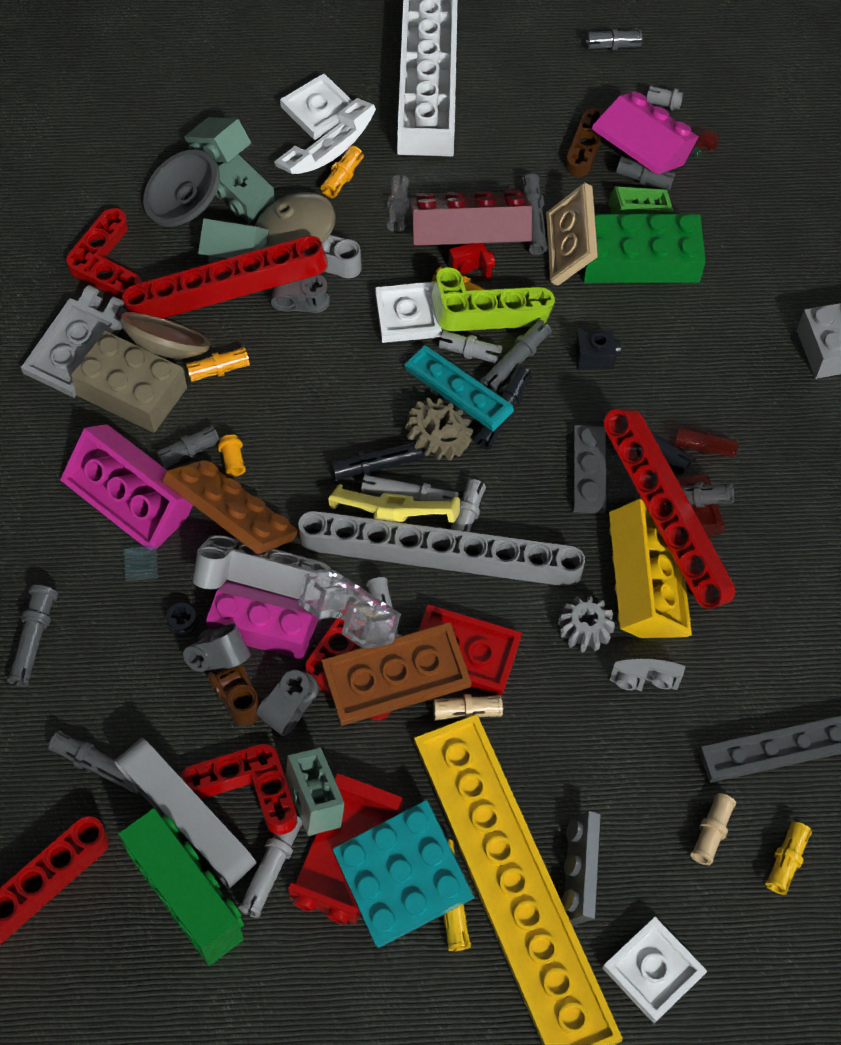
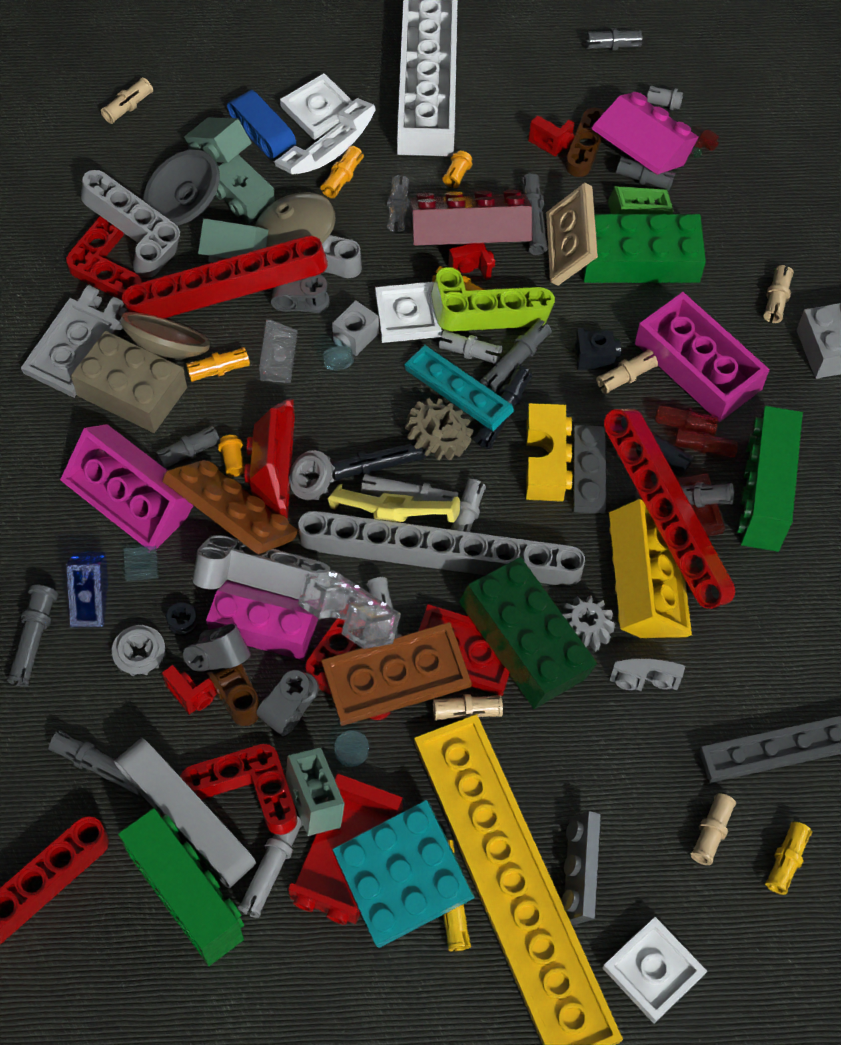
(87, 588): none -> clear blue slope
(103, 193): none -> light grey beam
(114, 110): none -> tan pin
(138, 636): none -> light grey gear
(186, 692): none -> red bracket
(262, 124): none -> blue beam
(272, 457): none -> red wedge
(277, 352): none -> clear slope
(308, 463): none -> light grey gear
(338, 358): none -> clear light blue tile
(351, 748): none -> clear light blue tile
(355, 318): none -> light grey brick
(460, 164): none -> light orange pin
(527, 632): none -> dark green brick
(548, 475): none -> yellow arch
(550, 137): none -> red bracket
(627, 371): none -> tan pin
(686, 419): none -> clear red axle
(701, 356): none -> dark pink brick
(770, 478): none -> green brick
(778, 294): none -> tan pin

